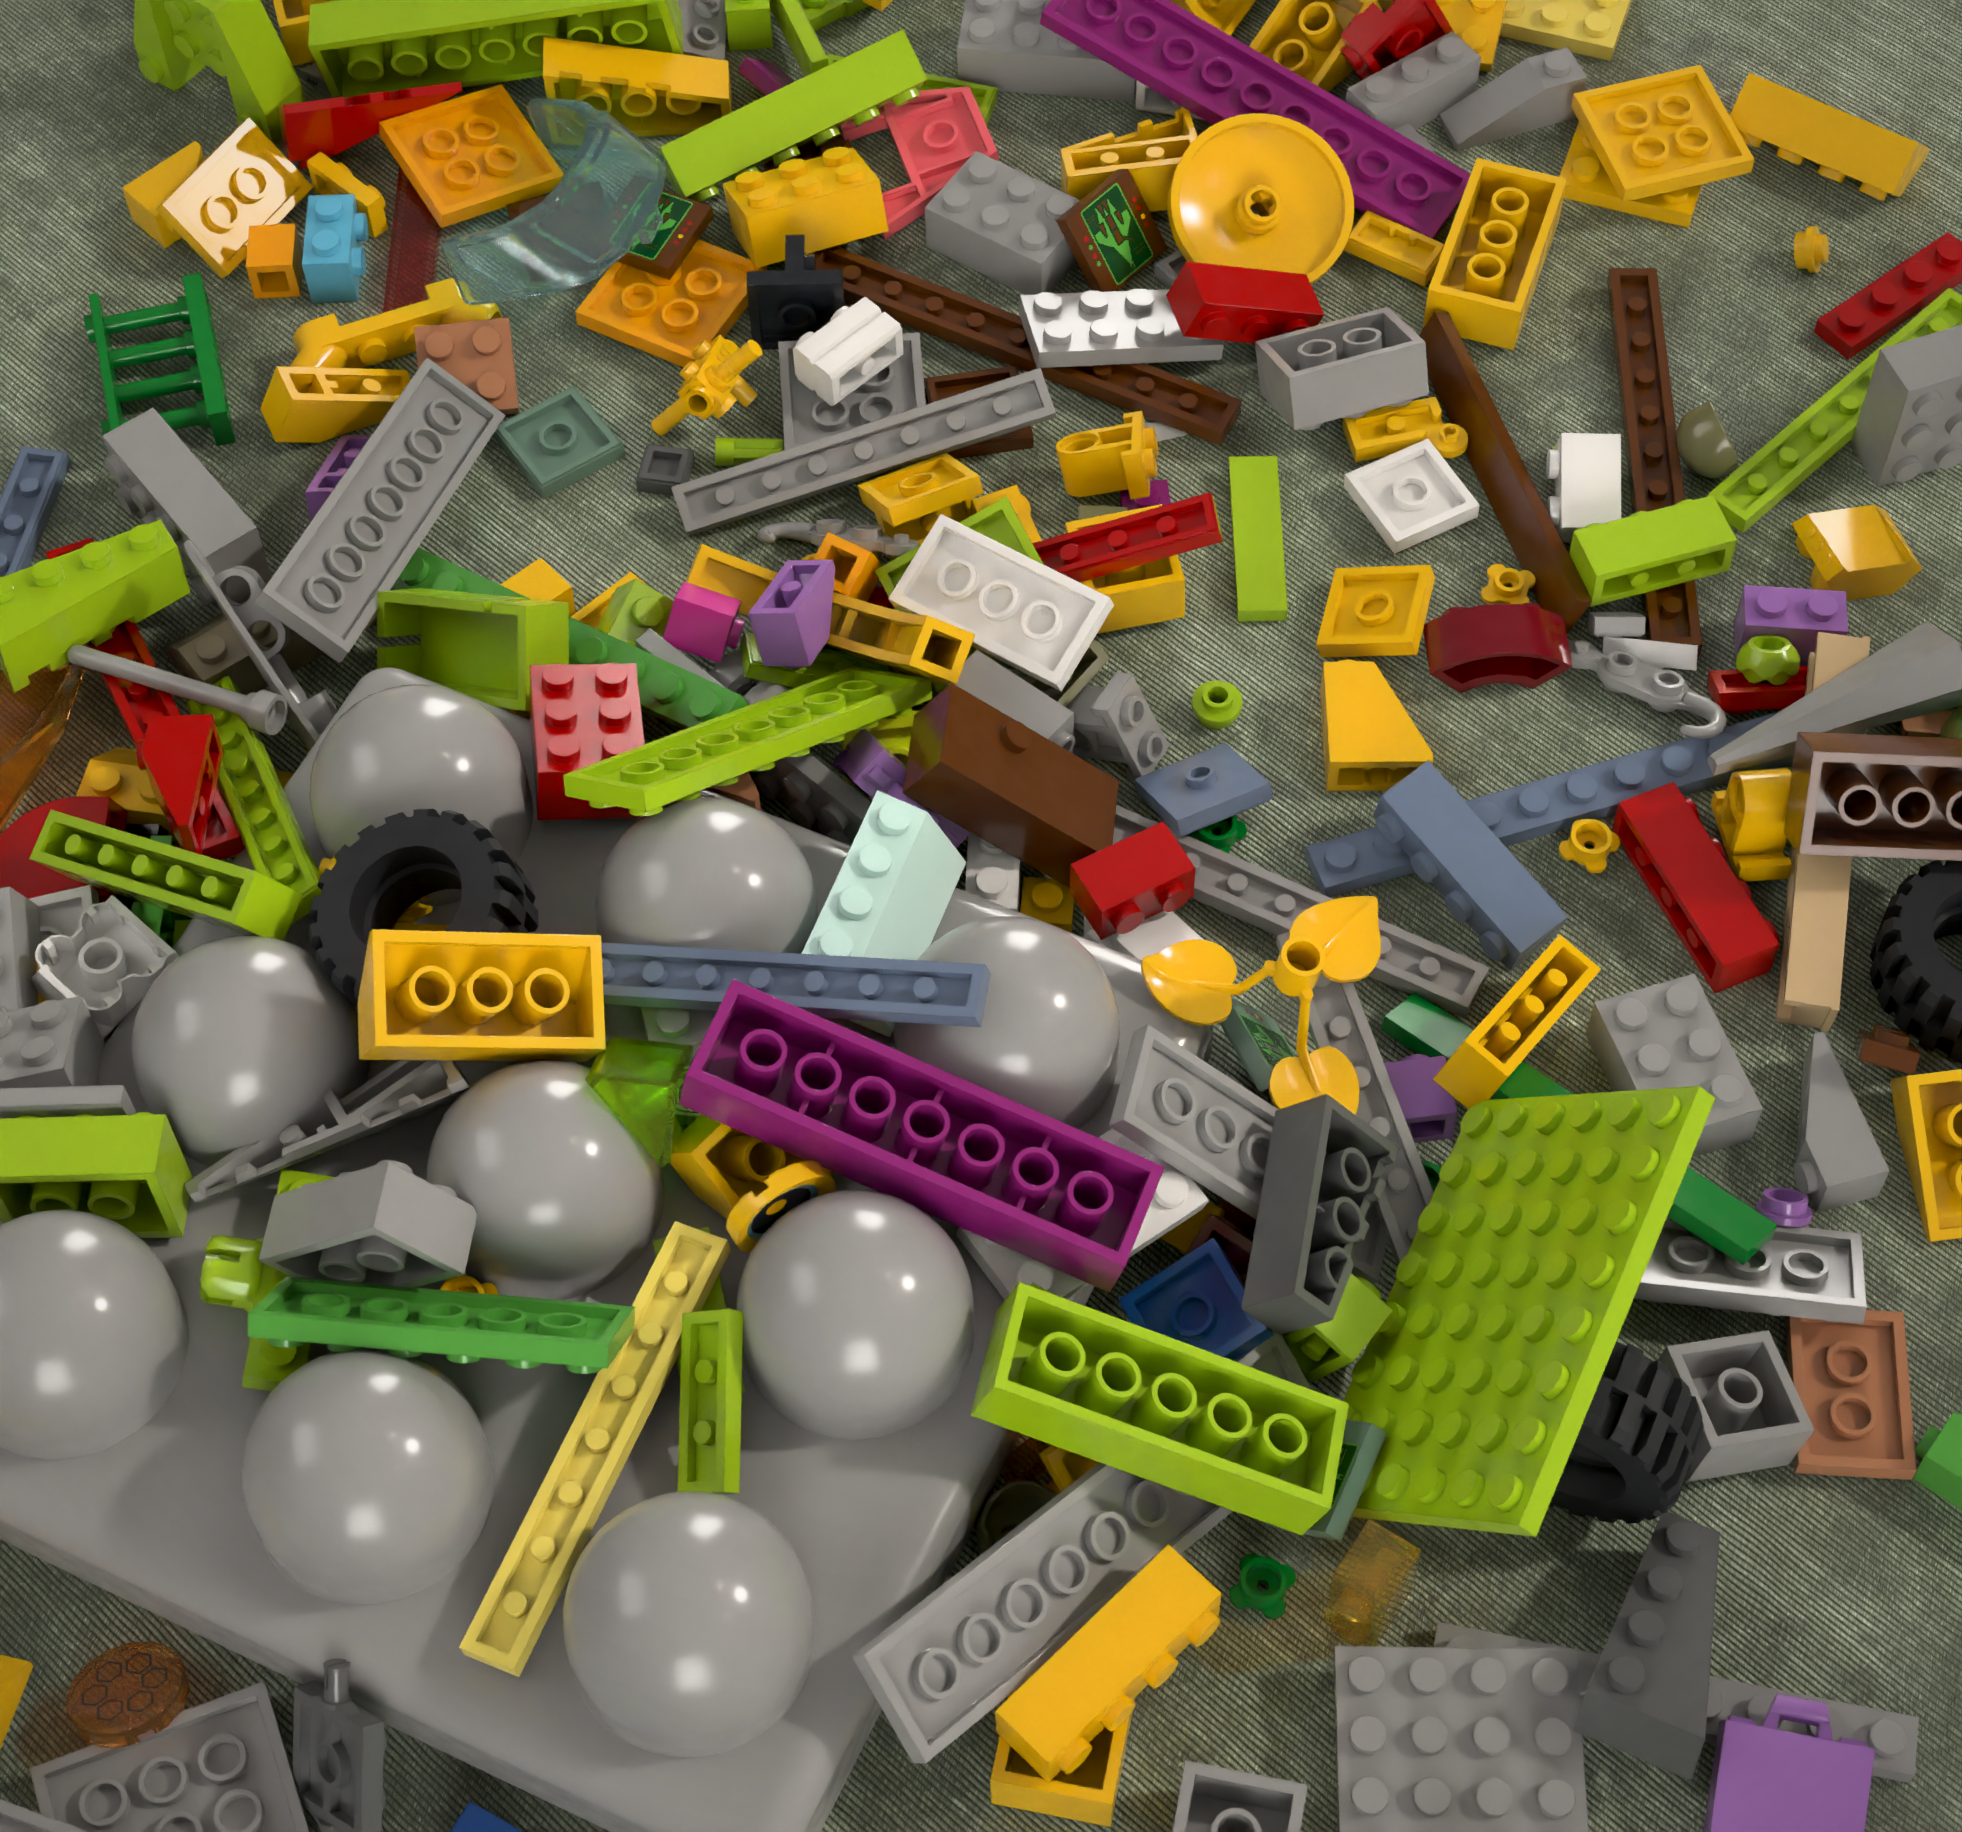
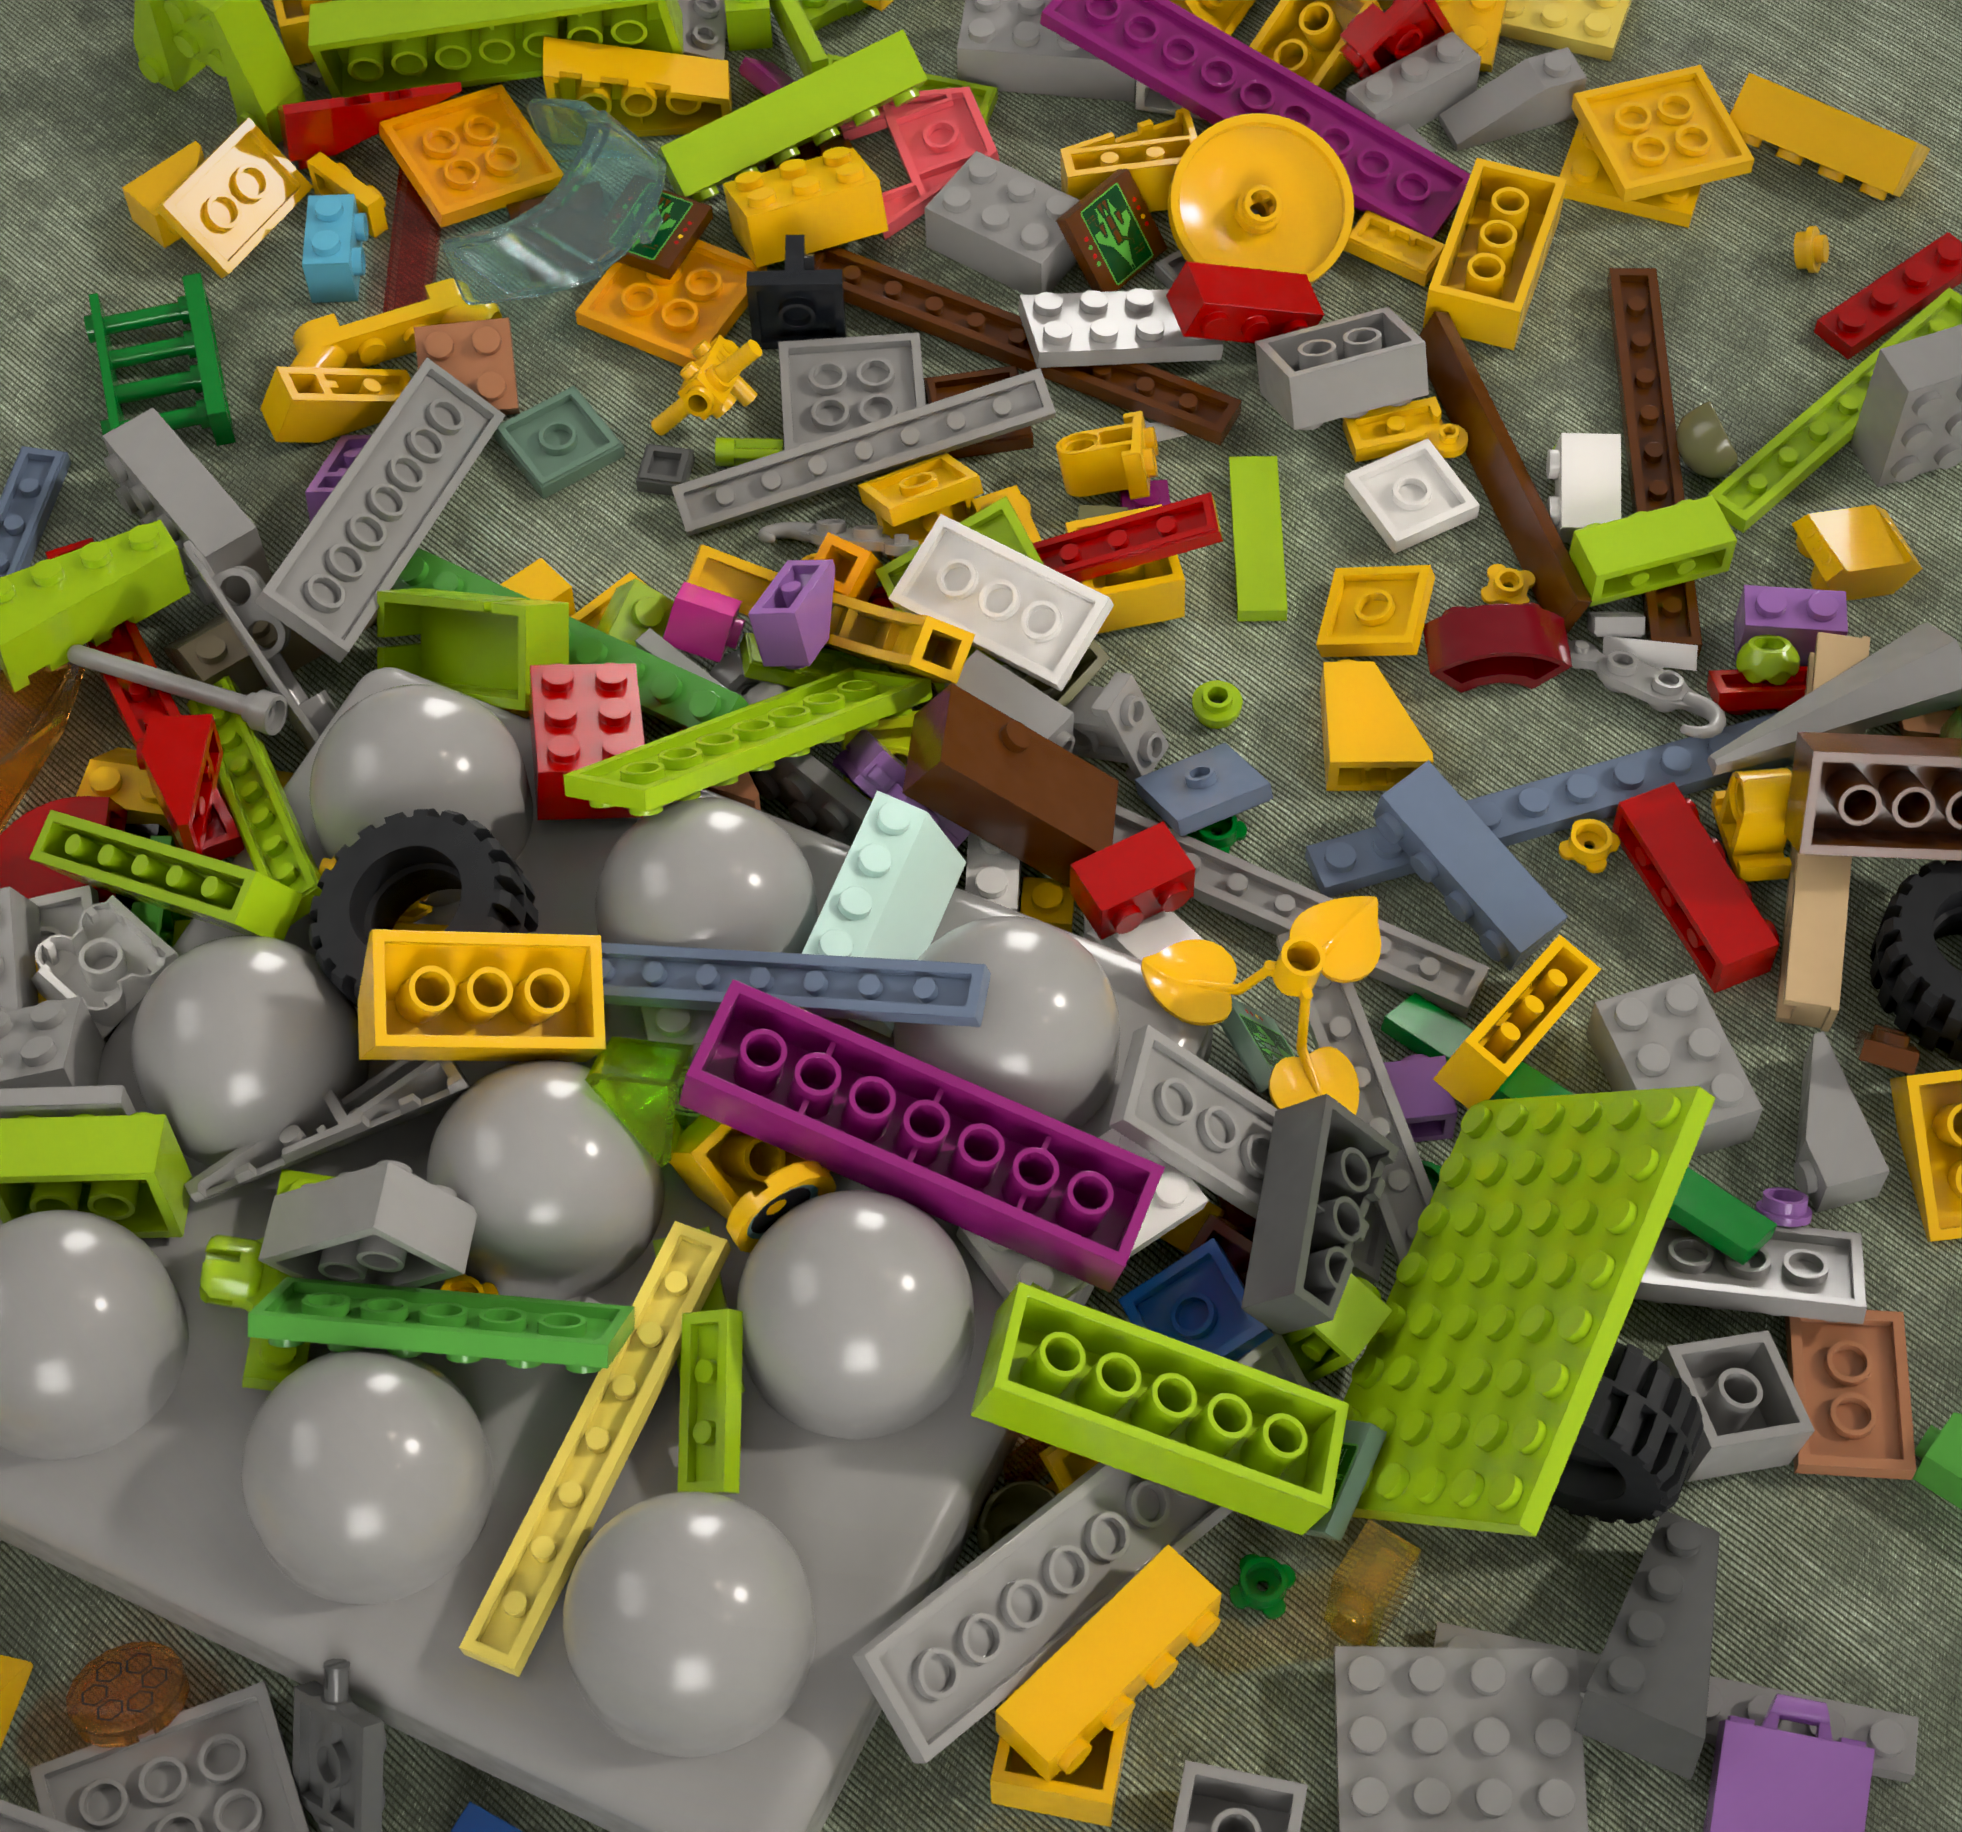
(274, 261): light orange brick -> none
(847, 350): white brick -> none

